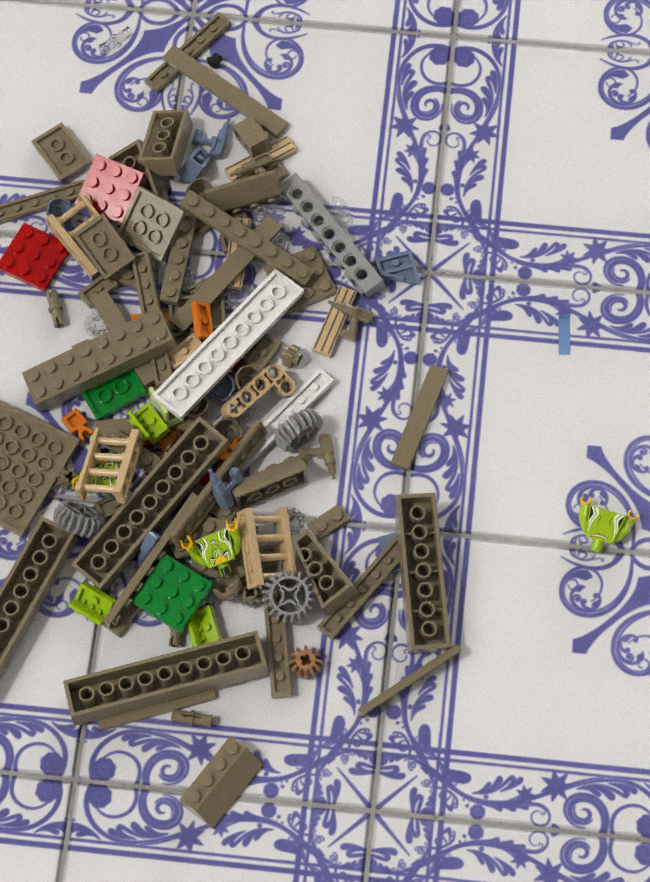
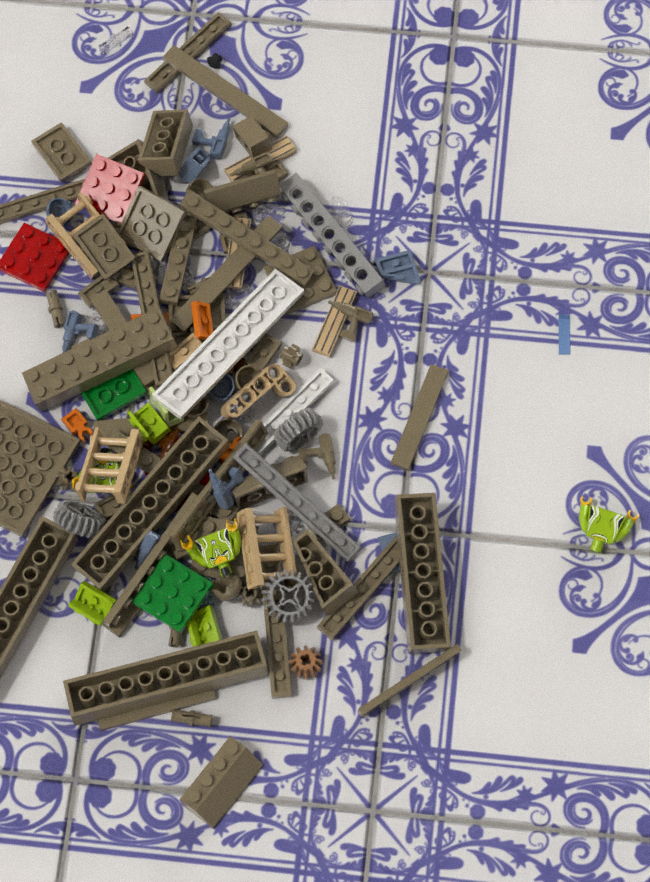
(73, 326): none -> sand blue piece
(296, 502): none -> light grey tile

